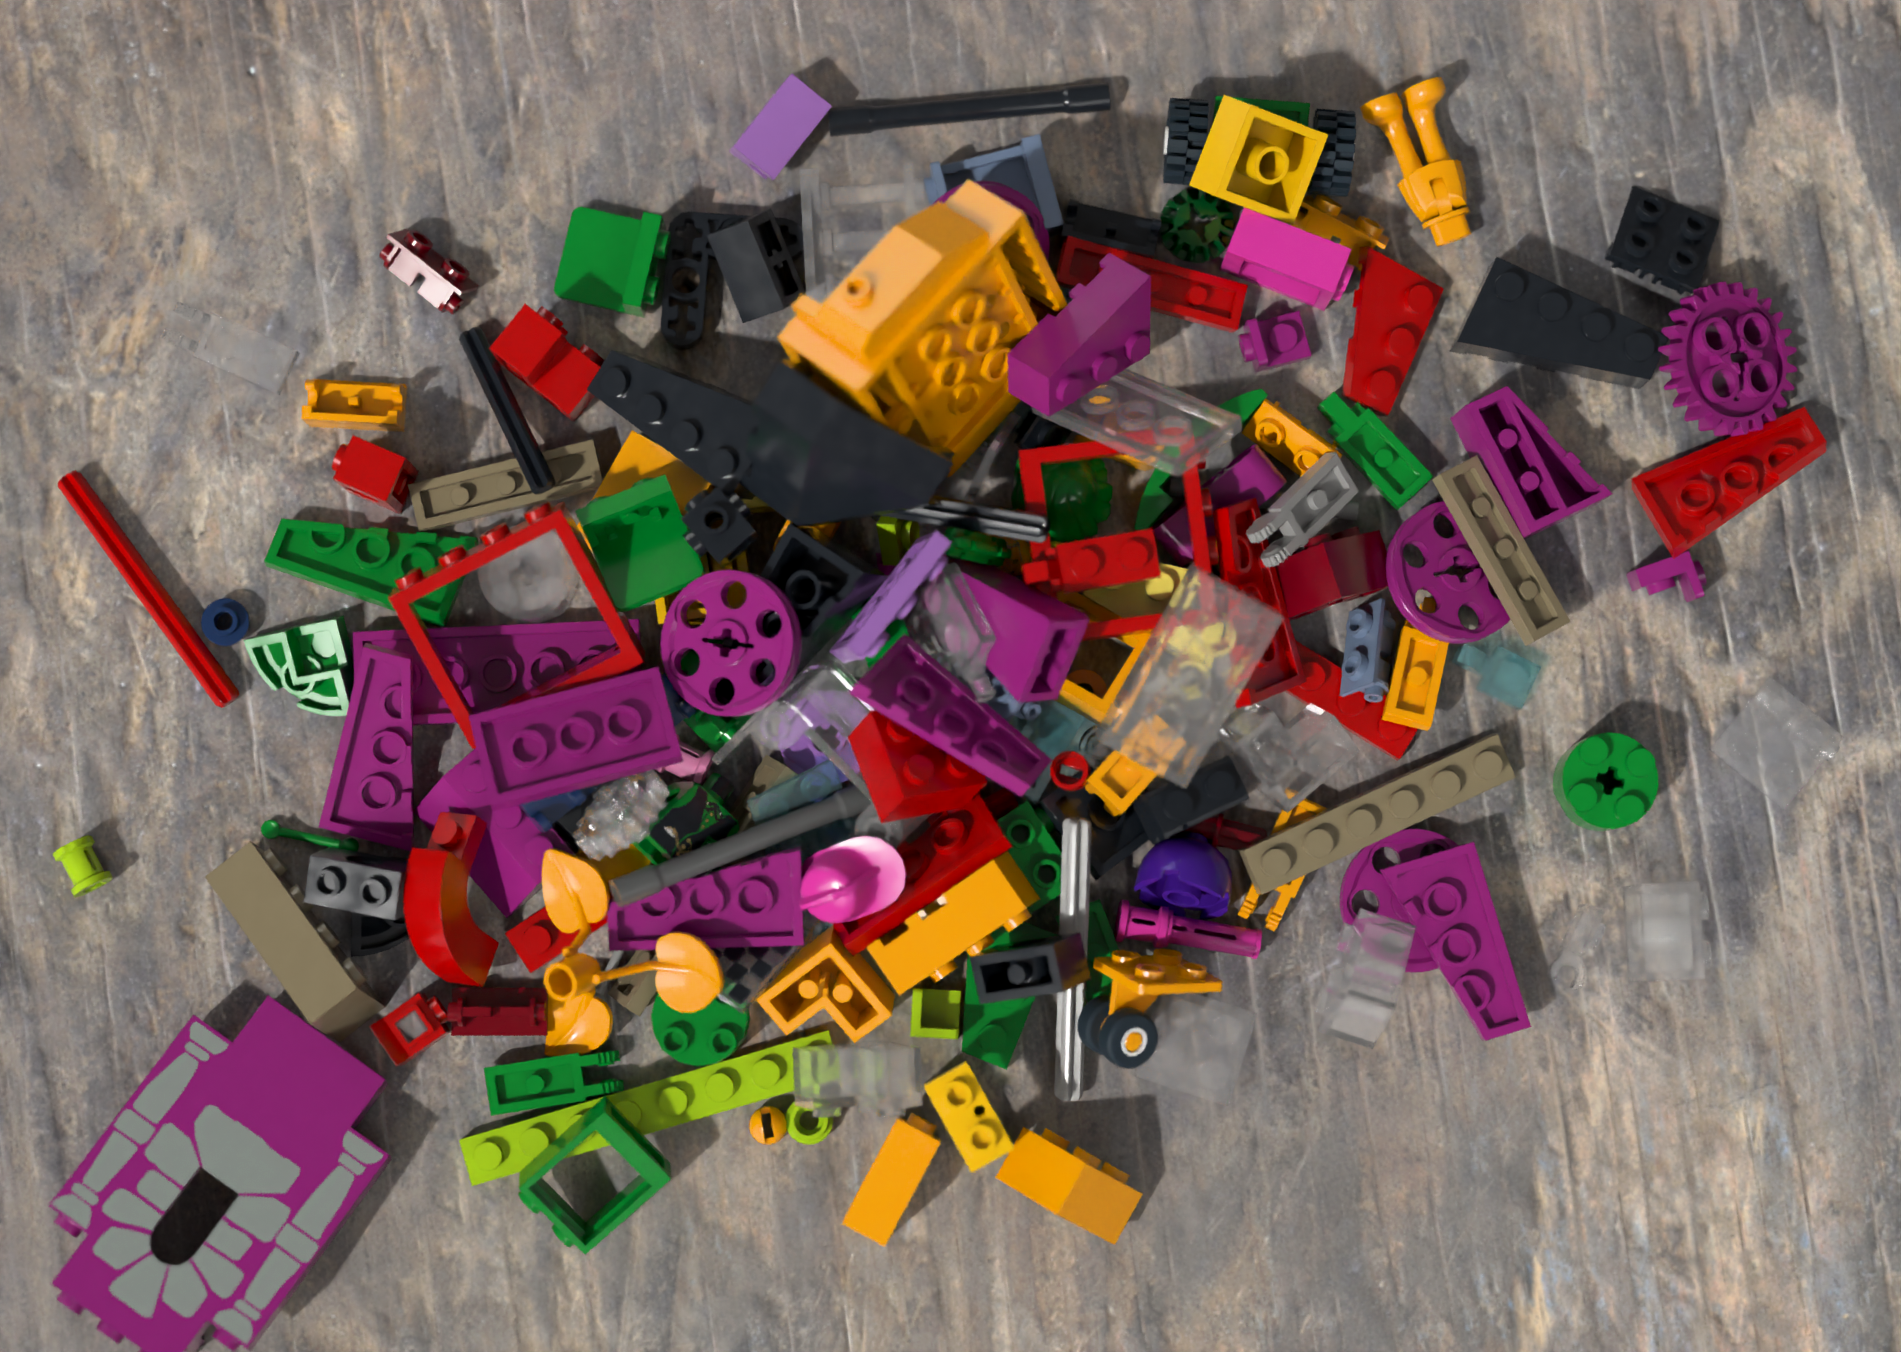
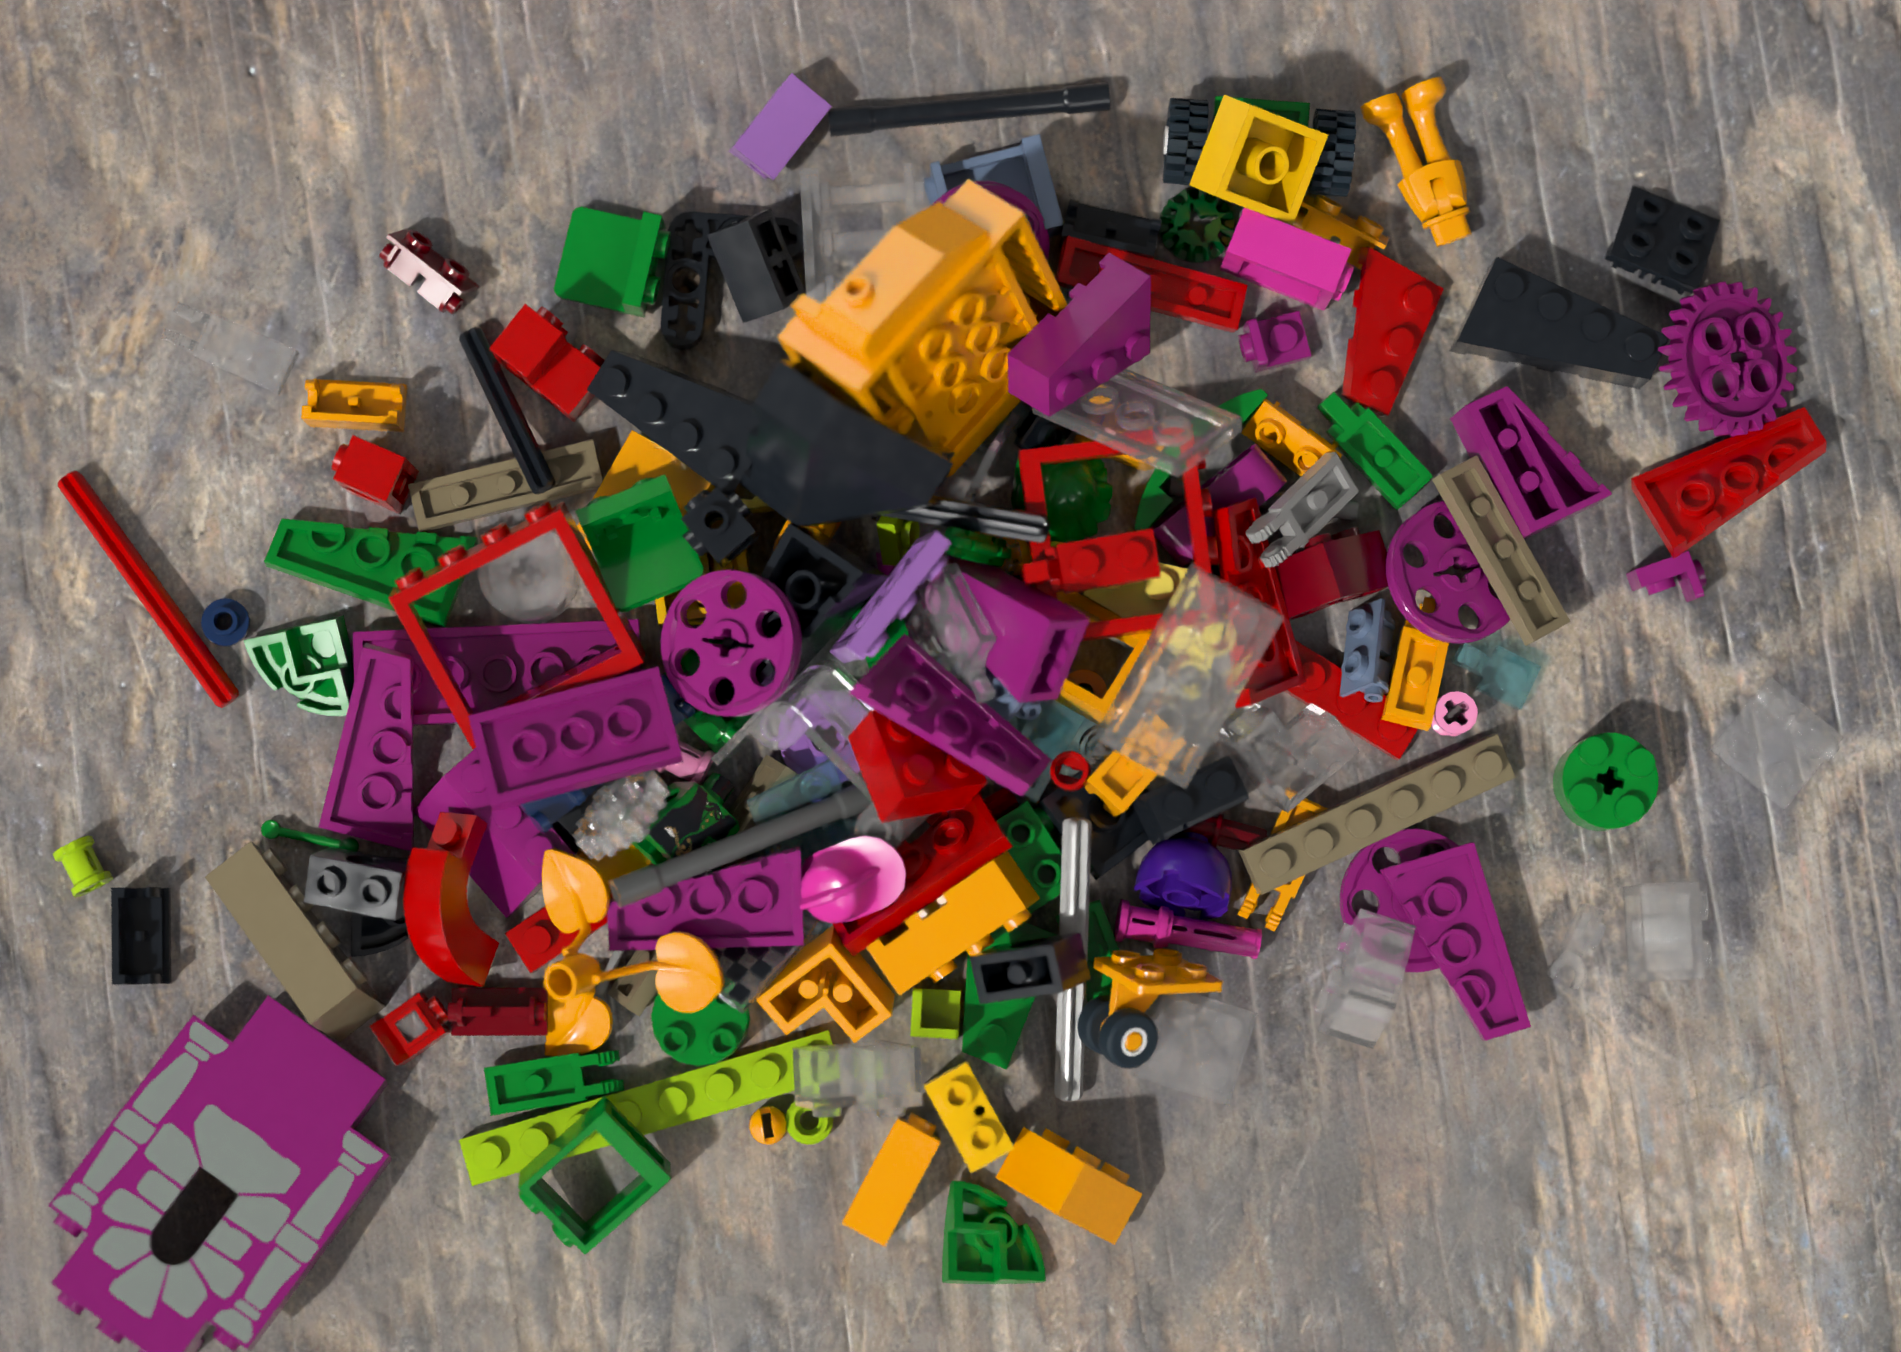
(141, 935): none -> black hinge
(985, 1242): none -> green brick
(1467, 717): none -> bright pink bush

